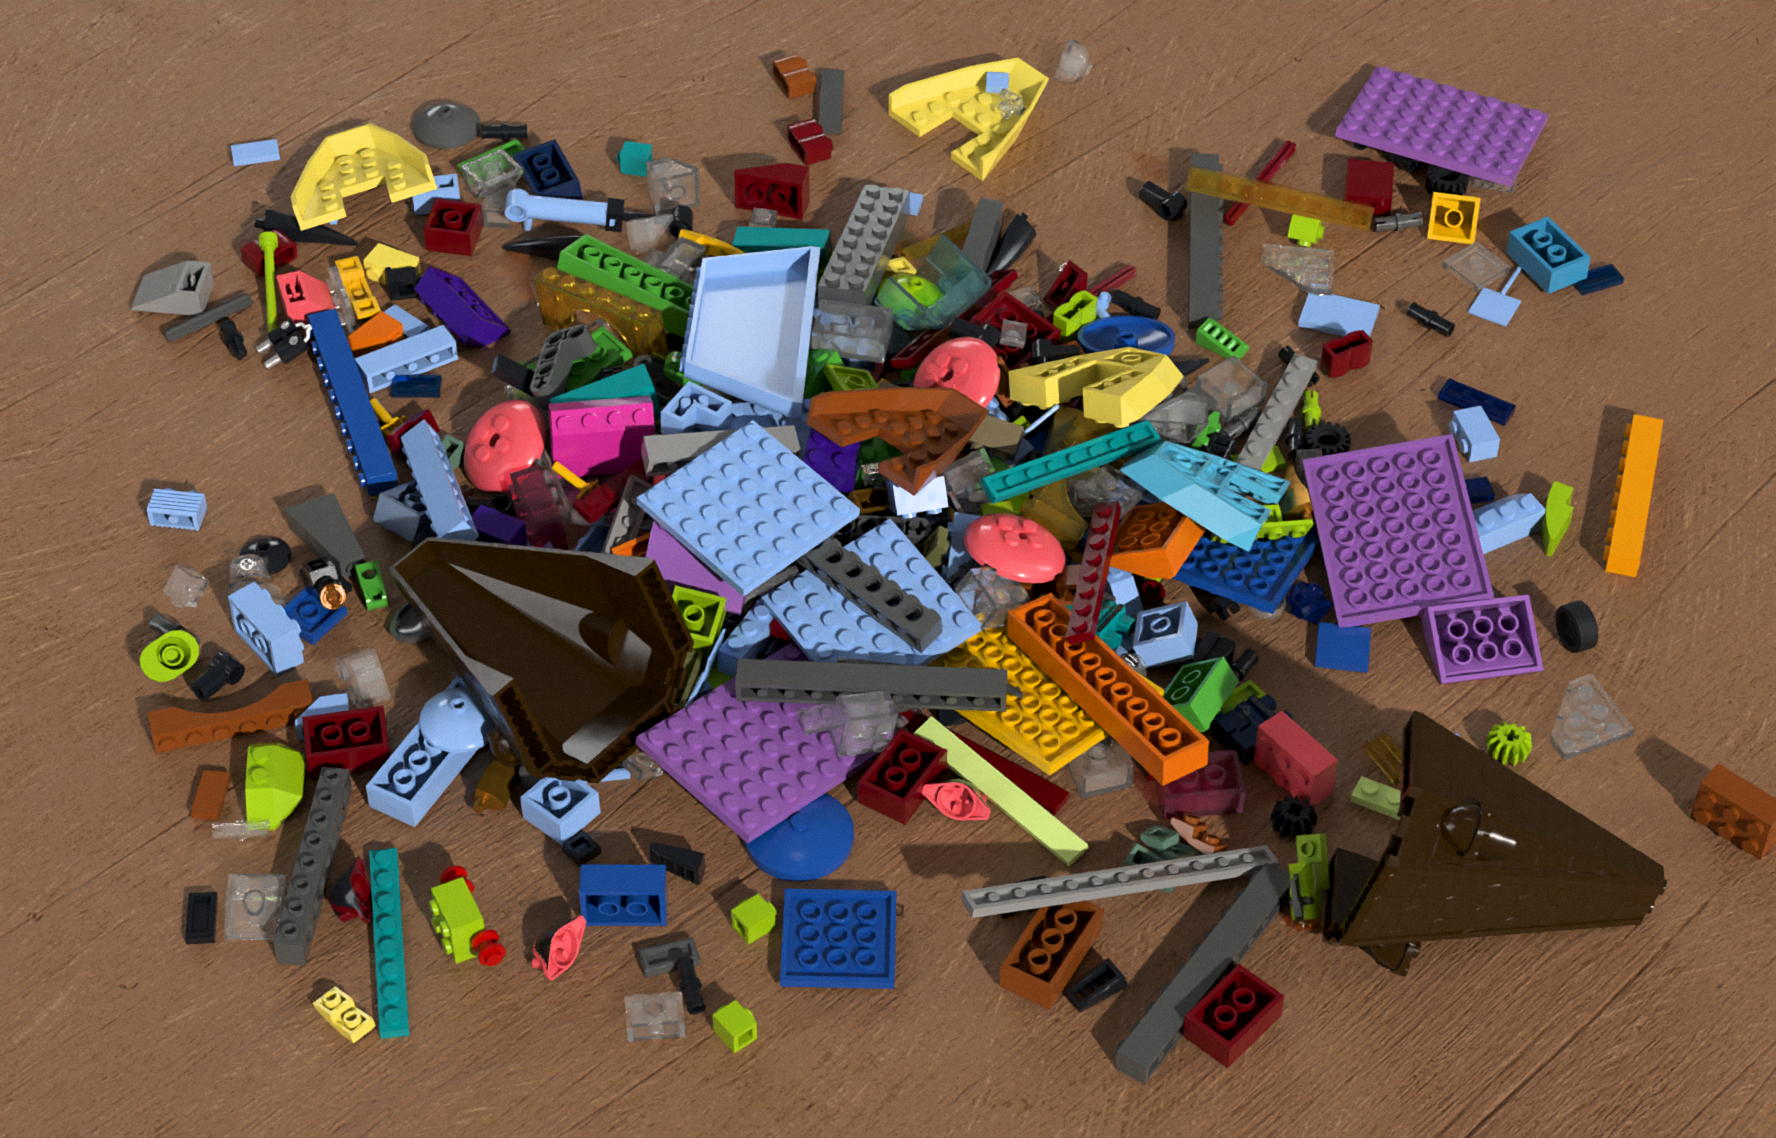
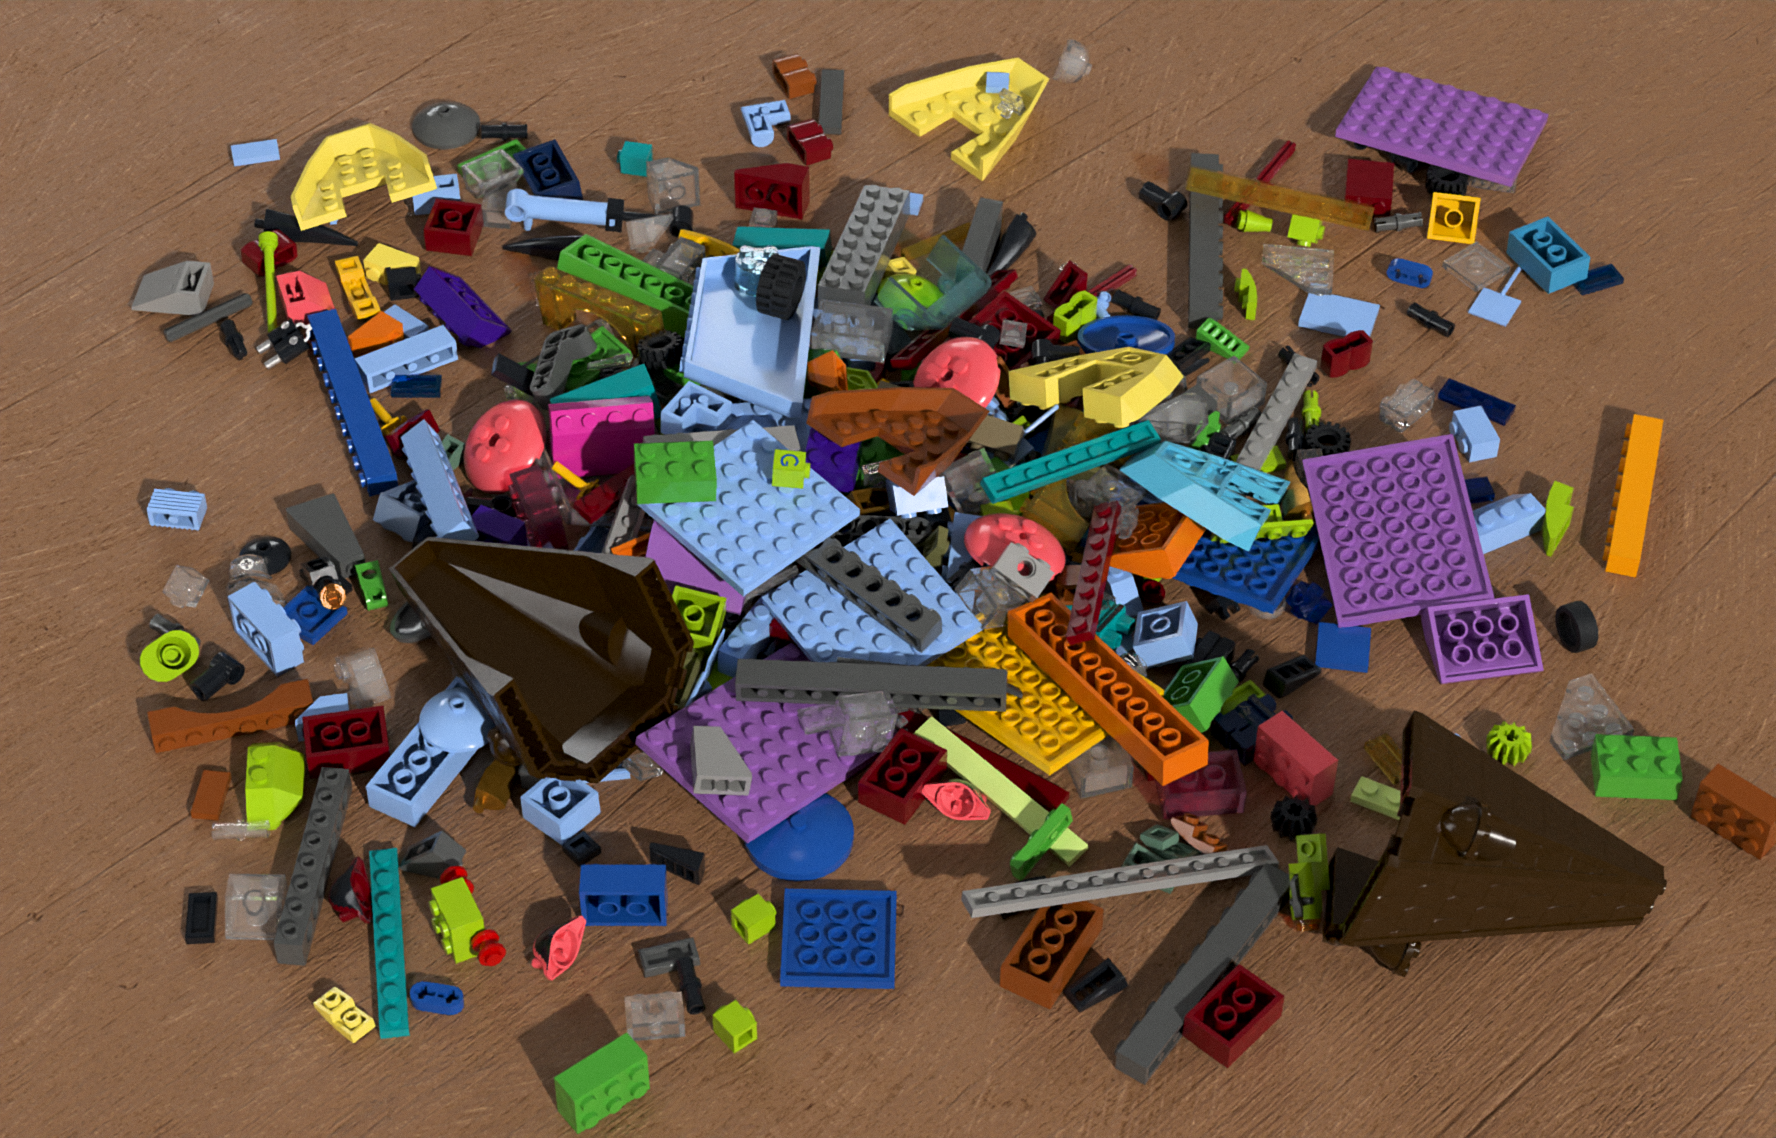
(340, 299): clear plate -> none
(433, 855): none -> dark grey slope
(436, 998): none -> blue beam
(602, 1083): none -> bright green brick
(621, 359): none -> clear piece
(660, 350): none -> black tyre
(675, 472): none -> bright green brick
(717, 764): none -> light grey slope
(749, 265): none -> clear light blue brick
(762, 117): none -> light blue brick
(780, 286): none -> black tyre
(790, 469): none -> lime brick
(827, 373): none -> orange slope
(1027, 586): none -> light grey brick
(1040, 841): none -> bright green plate
(1127, 521): none -> clear pin
(1188, 352): none -> black tile
(1247, 293): none -> lime slope
(1253, 222): none -> lime cone
(1288, 677): none -> black slope
(1406, 405): none -> clear brick
(1409, 273): none -> blue beam
(1636, 767): none -> bright green brick

